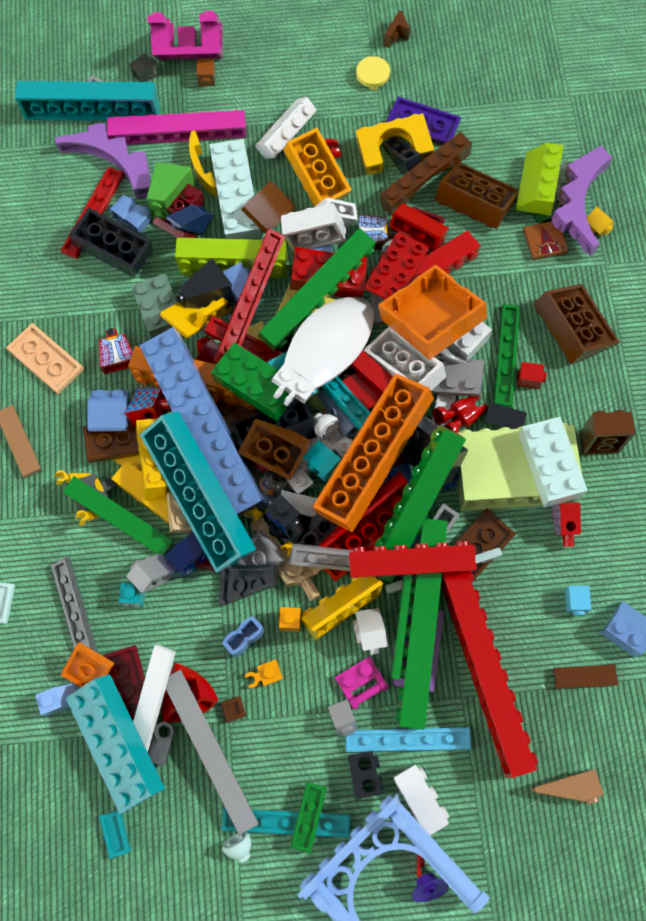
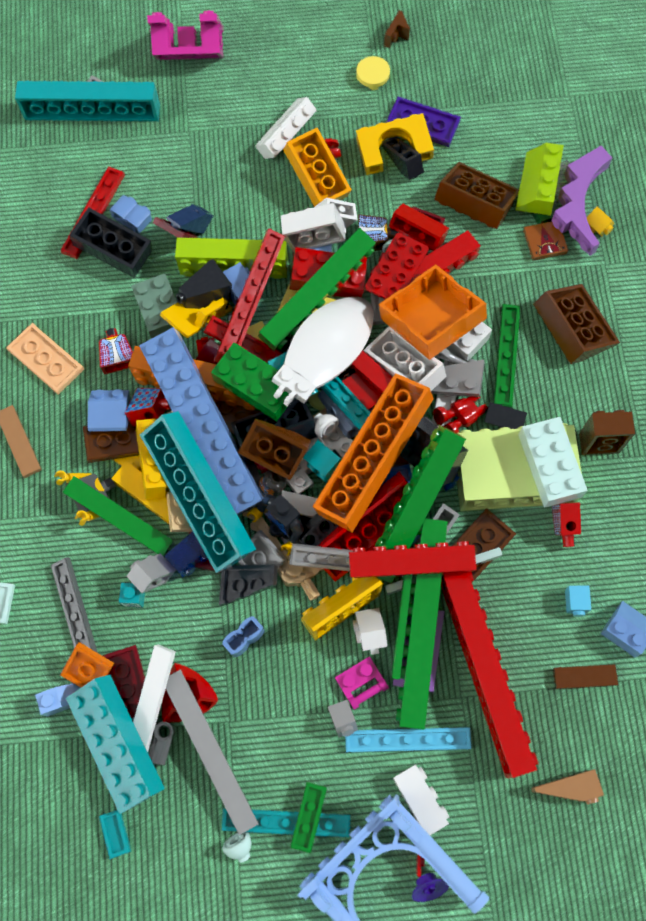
(114, 150): medium lavender arch -> none
(143, 68): clear smoke brick -> none
(166, 185): bright green slope -> none
(178, 127): dark pink brick -> none
(187, 197): dark red slope -> none
(205, 179): yellow slope -> none
(206, 71): dark orange brick -> none
(233, 709): reddish brown tile -> none
(234, 188): light aqua brick -> none
(268, 206): reddish brown tile -> none
(268, 674): light orange plate -> none
(290, 619): light orange brick -> none
(359, 775): black brick -> none
(447, 155): reddish brown arch -> none
(531, 375): red brick -> none

